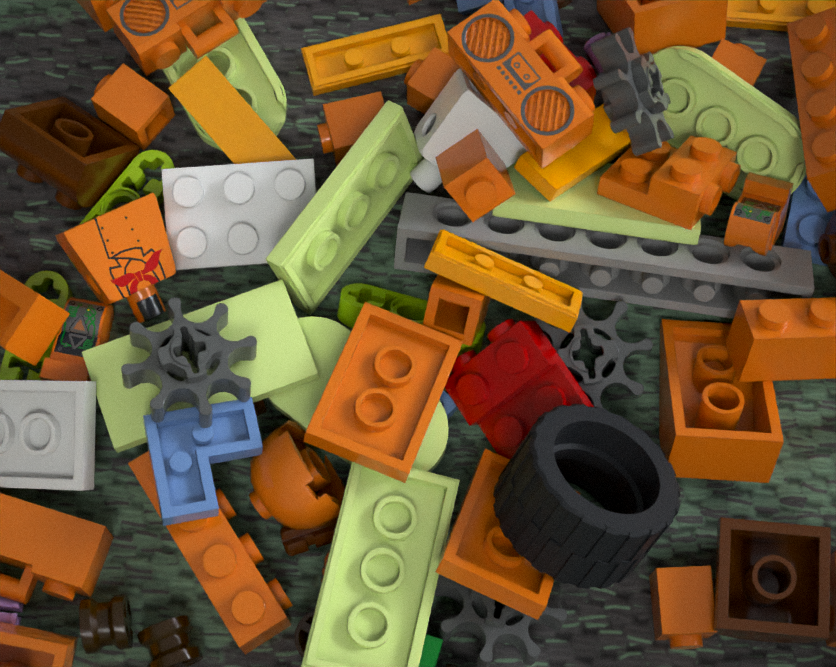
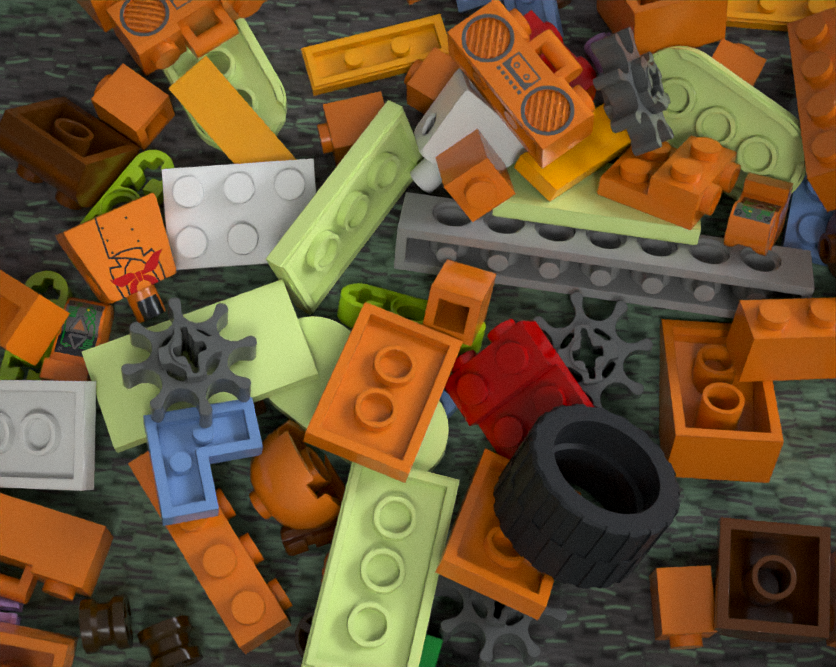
(504, 280): light orange tile -> none

